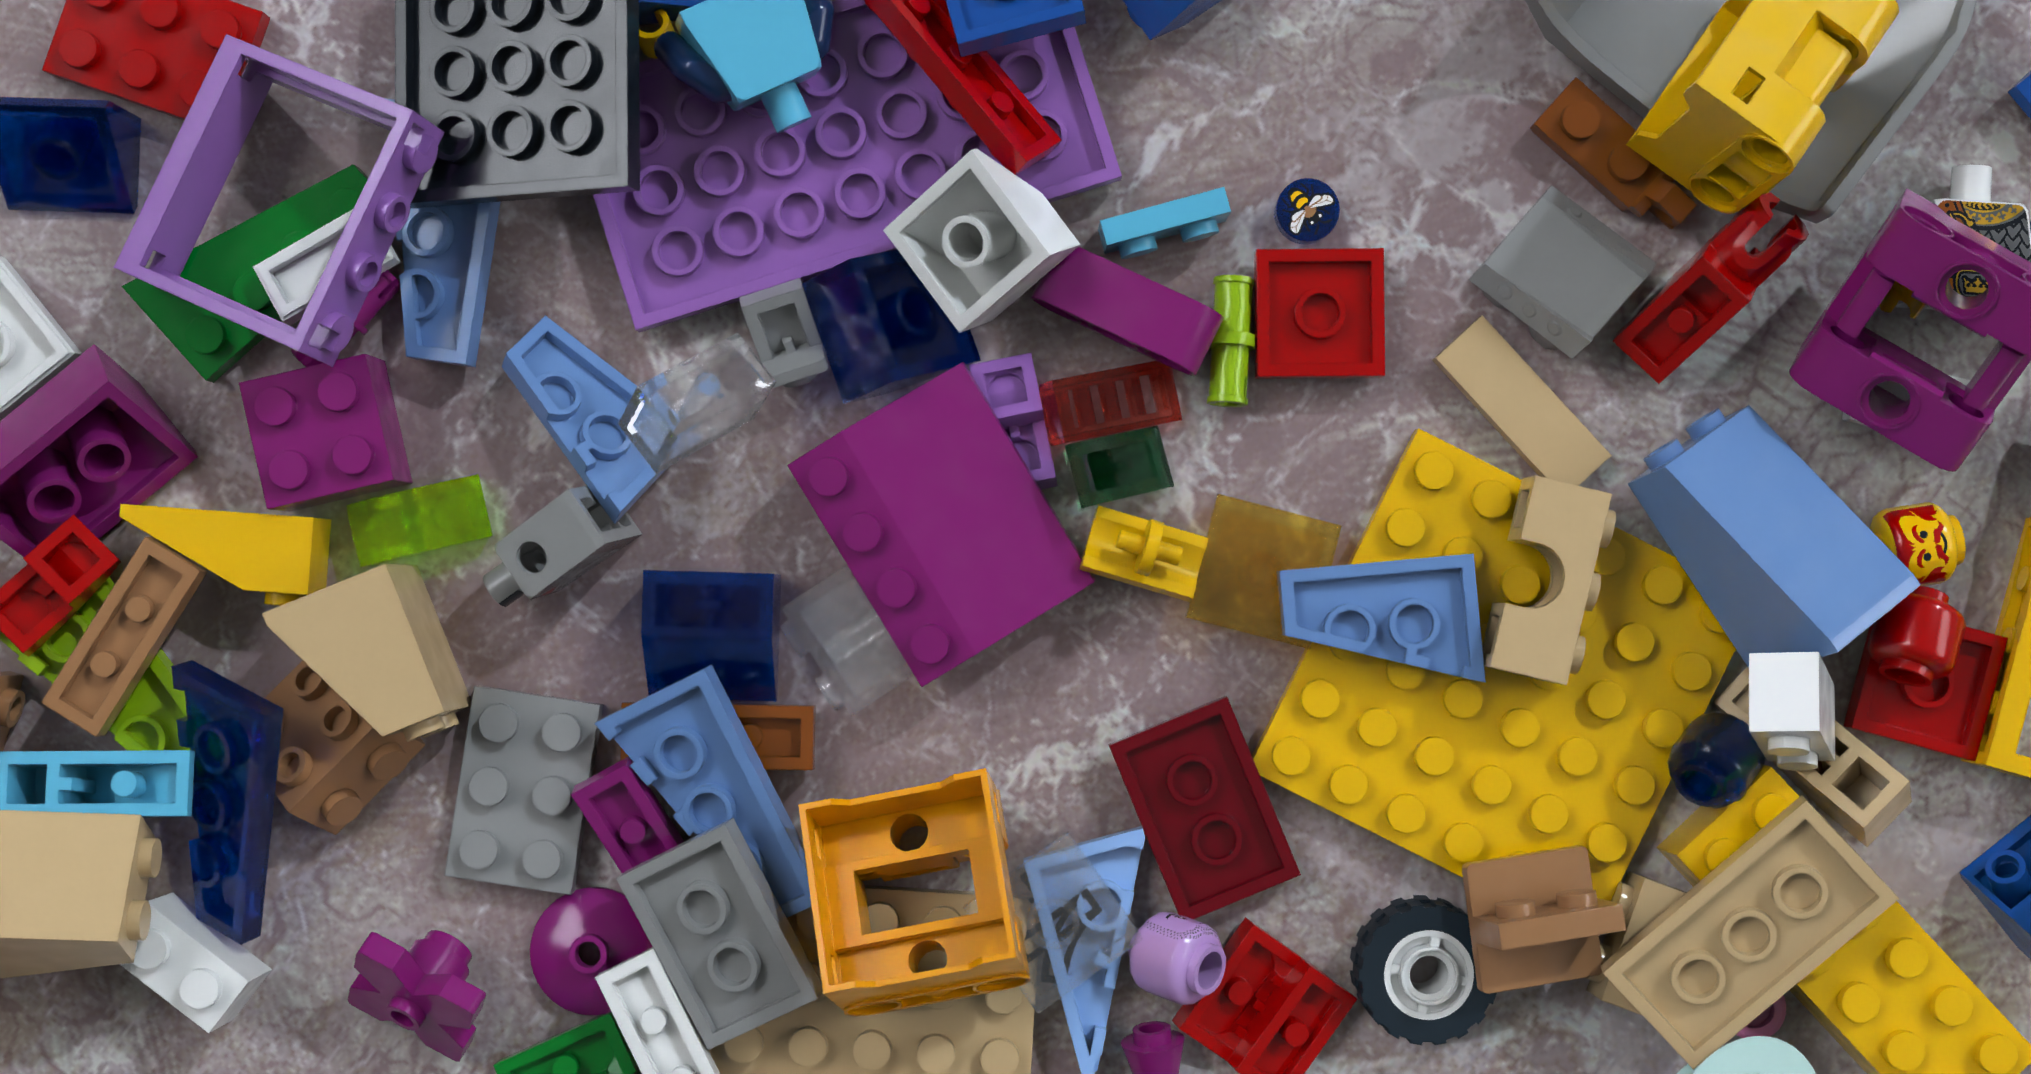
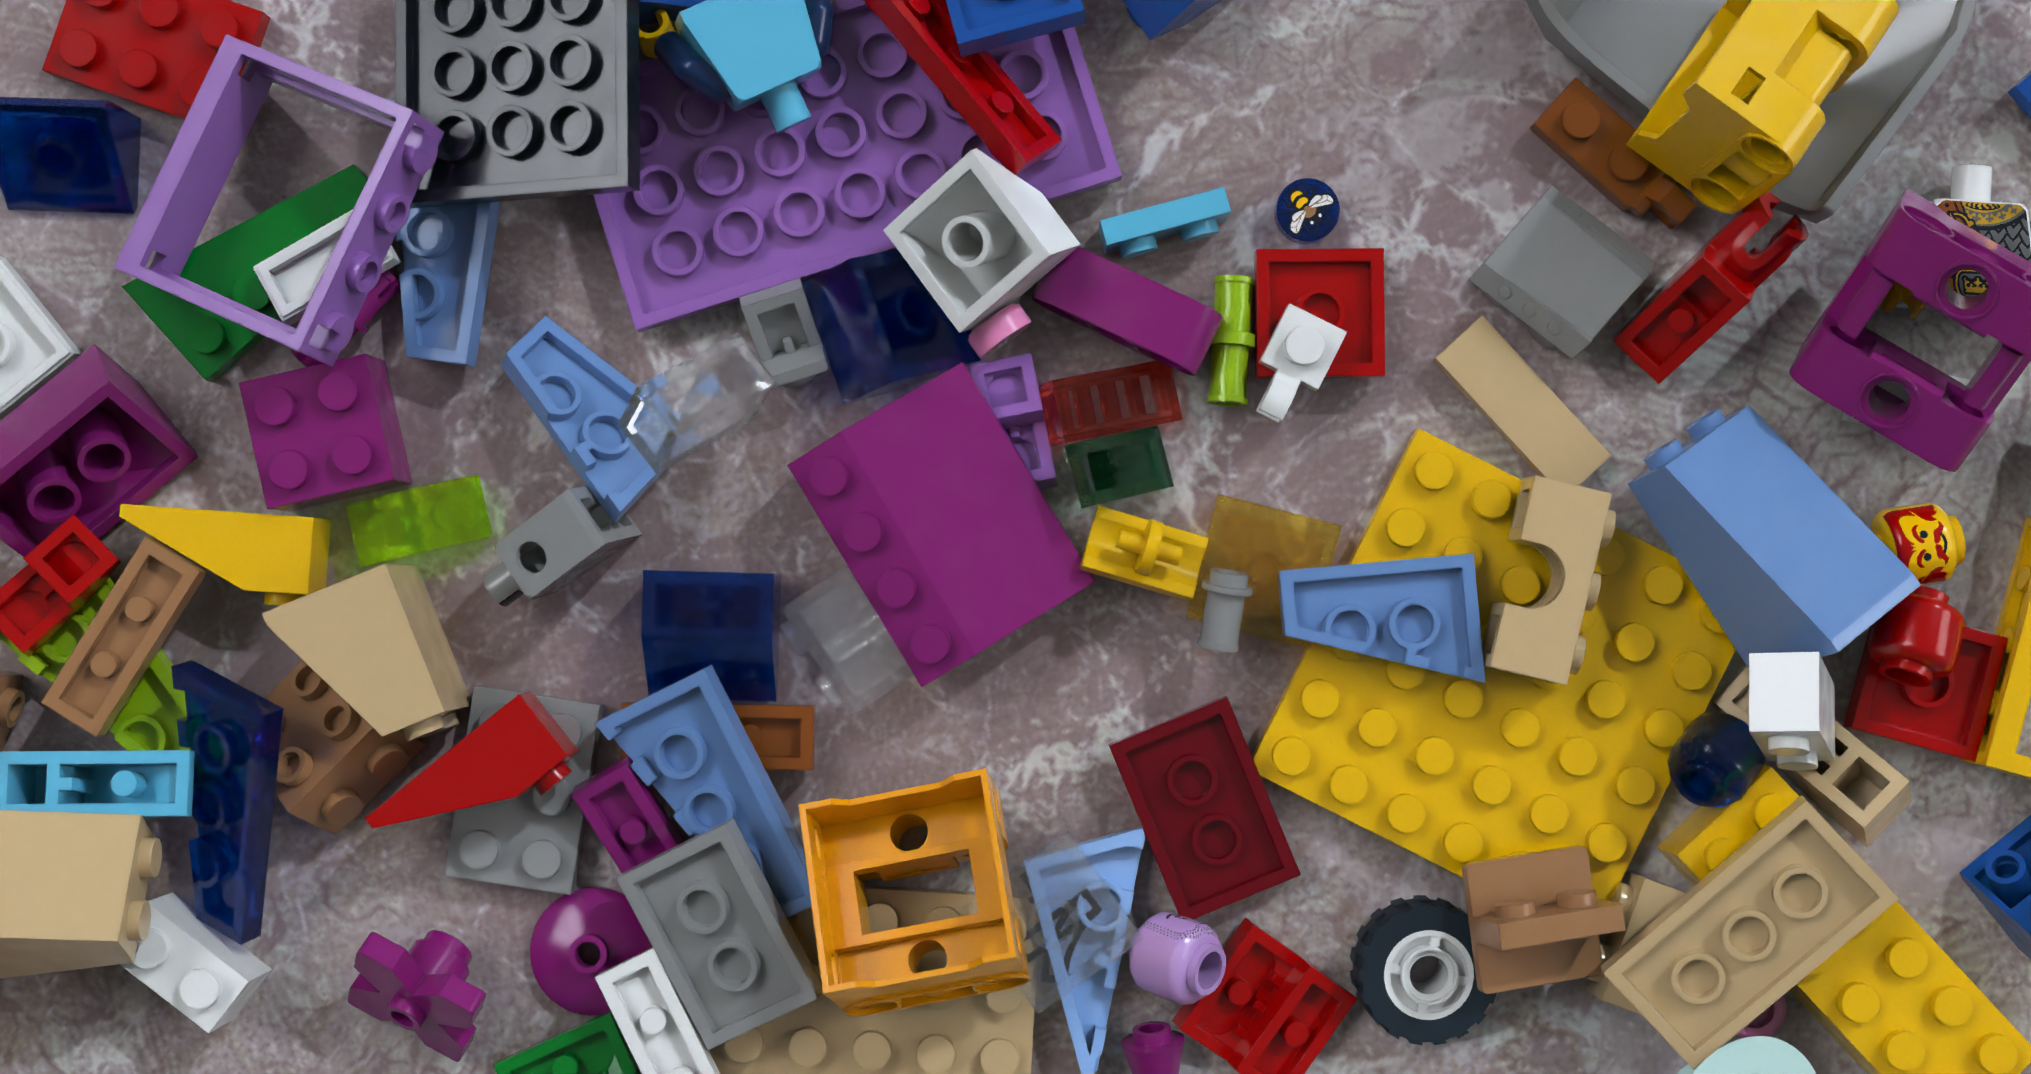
(495, 762): none -> red slope
(999, 330): none -> bright pink tile
(1223, 609): none -> light grey pin
(1299, 354): none -> white plate

